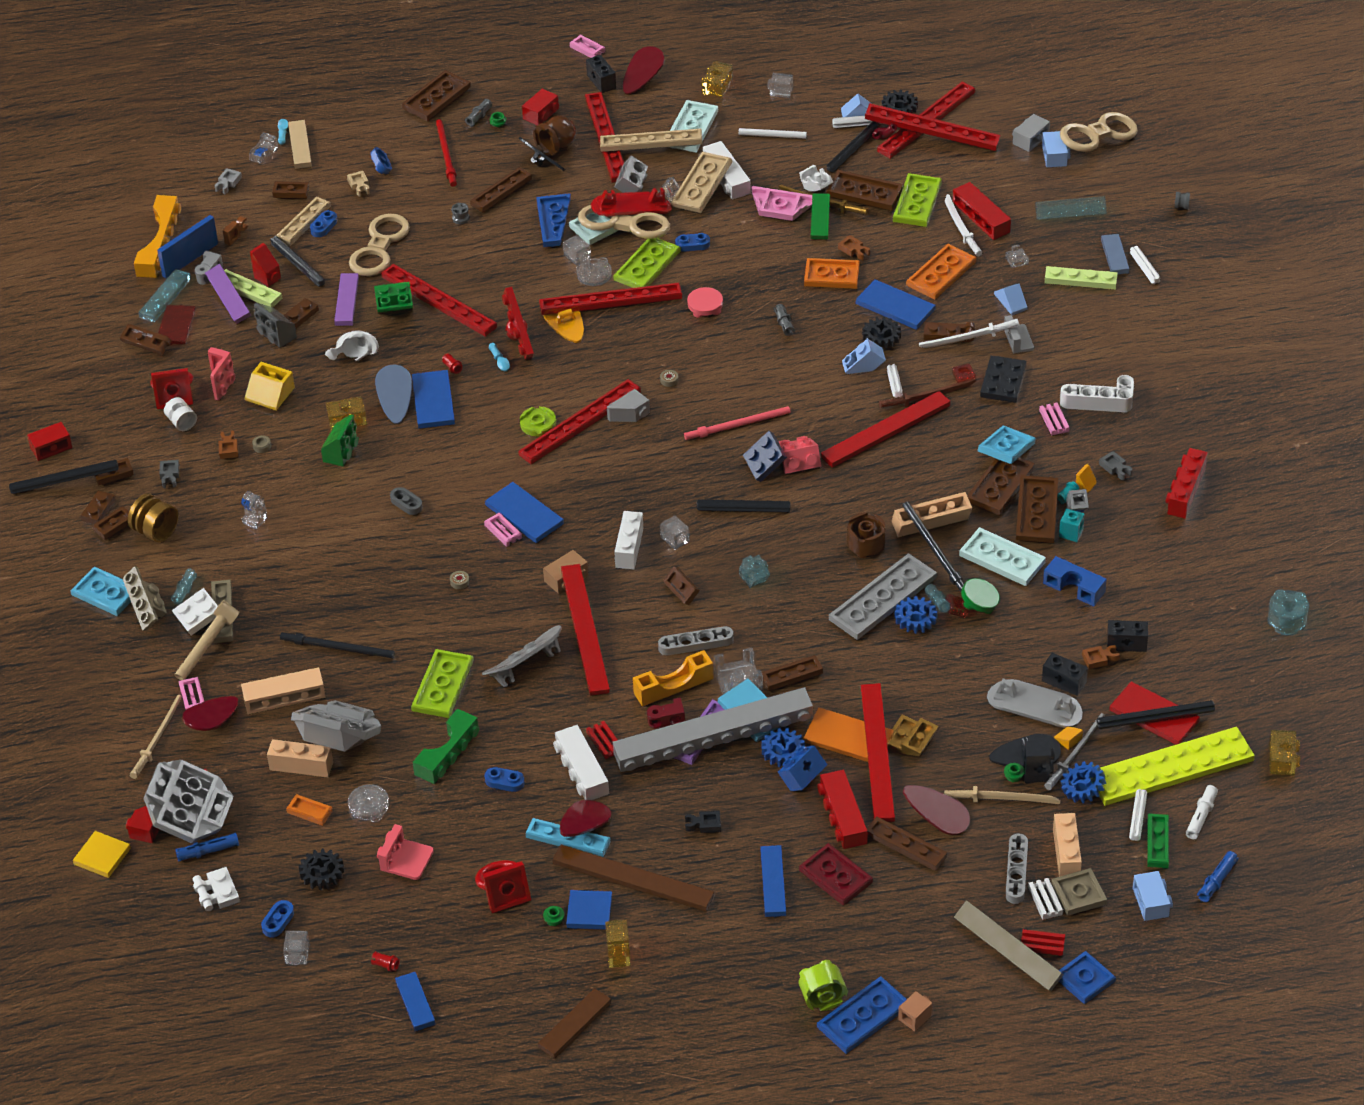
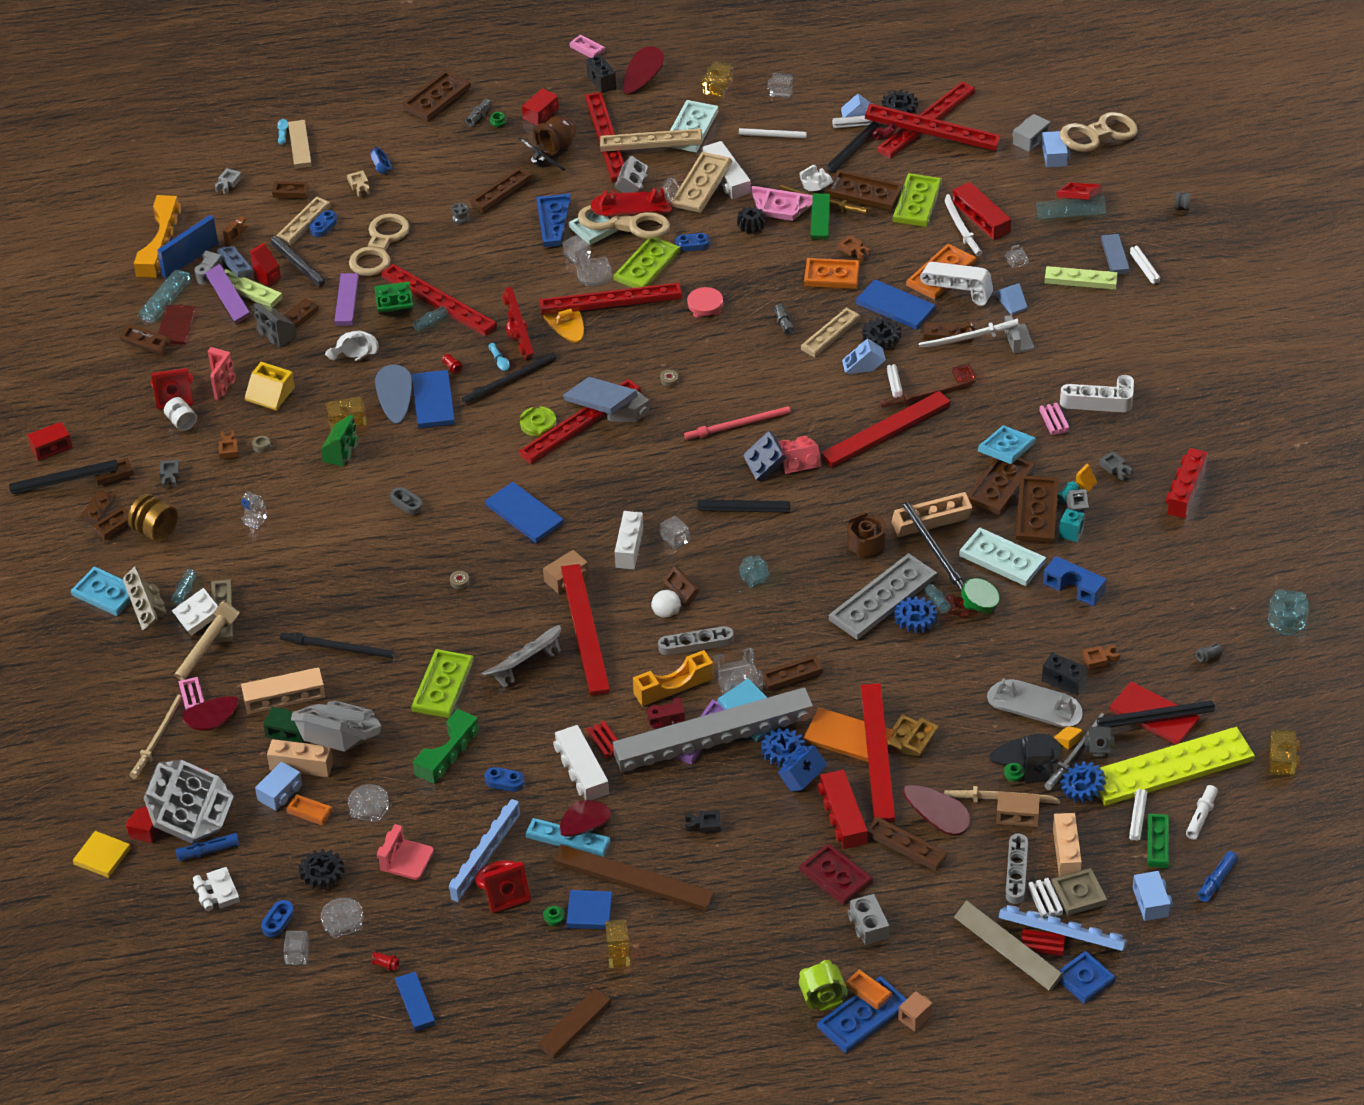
(235, 262): none -> sand blue tile
(264, 149): clear leg -> none
(278, 786): none -> light blue brick
(280, 727): none -> dark green slope
(342, 916): none -> clear tile
(430, 318): none -> clear light blue pin
(450, 172): red bar -> none
(481, 391): none -> black bar
(483, 852): none -> light blue plate
(500, 531): bright pink tile -> none
(600, 395): none -> sand blue tile
(666, 603): none -> white hair
(751, 220): none -> black gear
(773, 881): blue tile -> none
(830, 332): none -> tan tile
(868, 989): none -> orange tile
(869, 919): none -> light grey brick
(960, 277): none -> white beam
(1003, 379): black plate -> none
(1017, 809): none -> medium nougat brick
(1071, 929): none -> light blue plate
(1079, 190): none -> red tile
(1099, 733): none -> dark grey brick
(1128, 635): black brick -> none
(1211, 651): none -> dark grey pin

